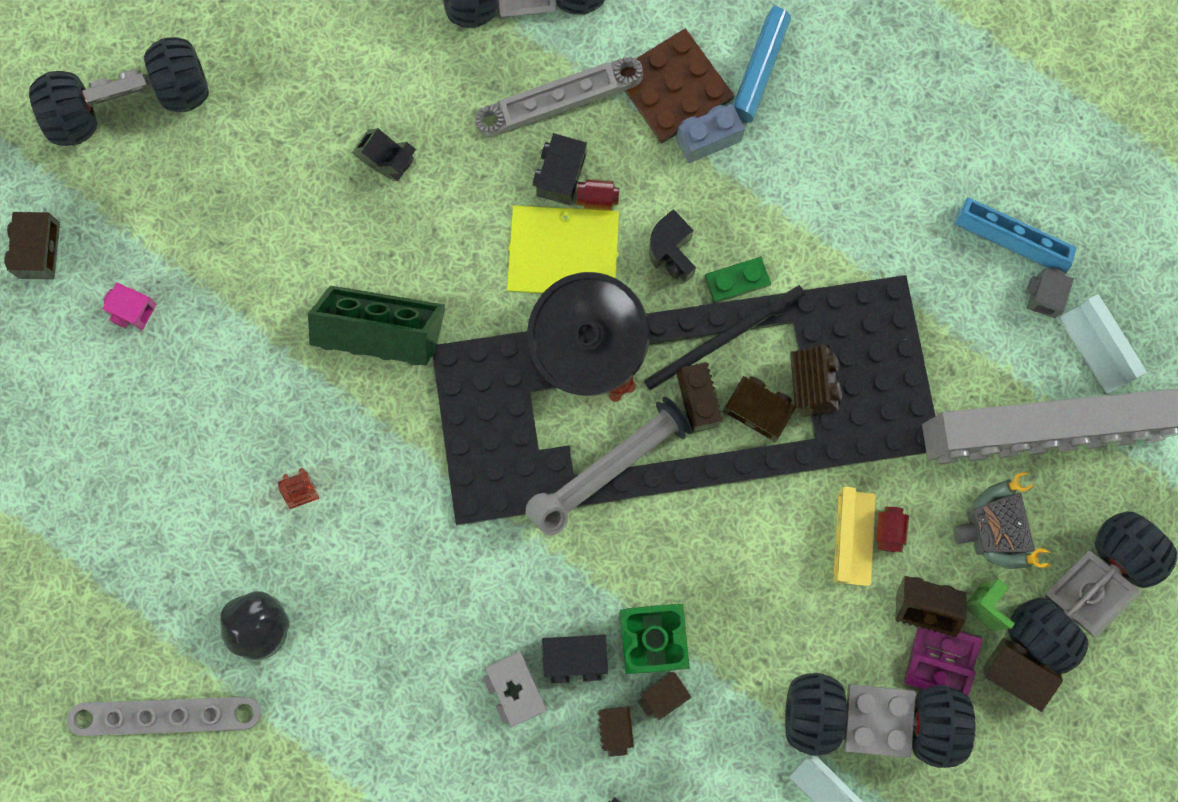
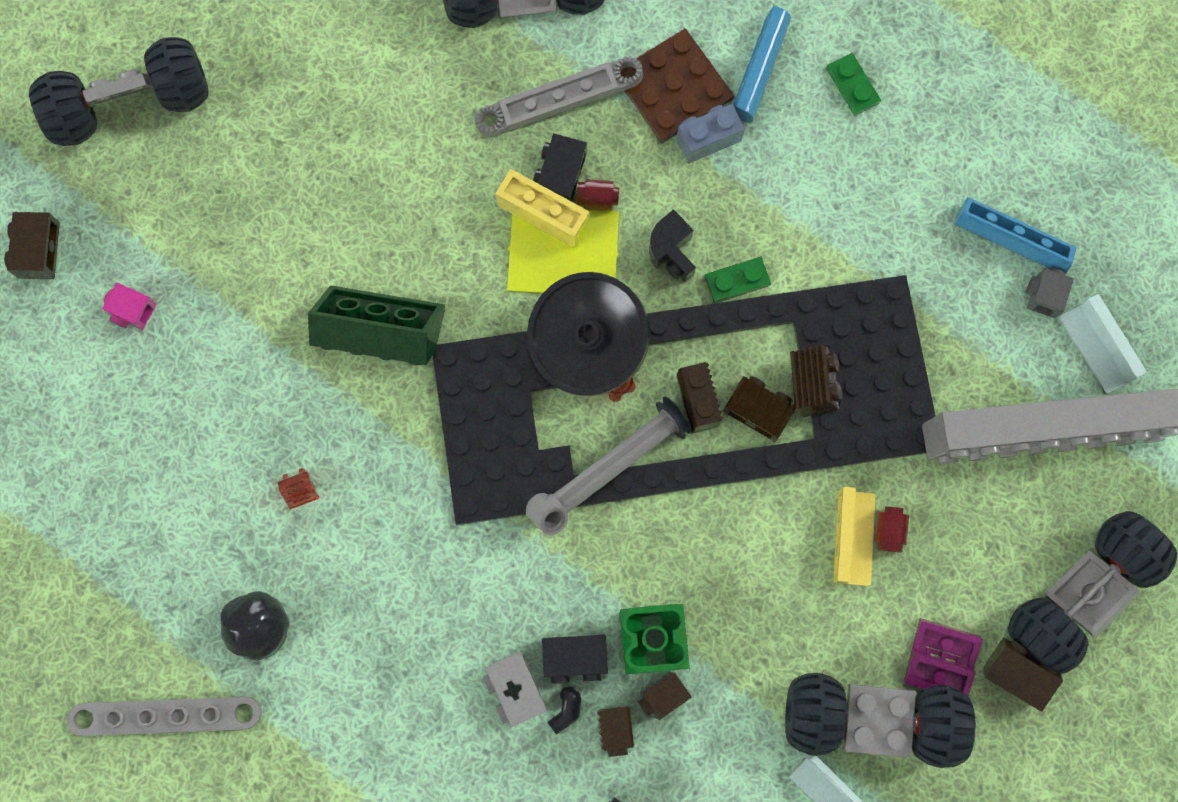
(384, 154): black brick -> none
(541, 207): none -> light yellow panel
(569, 712): none -> black arm
(774, 306): black bar -> none
(853, 84): none -> green plate
(931, 606): dark brown brick -> none
(982, 605): bright green panel -> none
(1001, 527): torso -> none

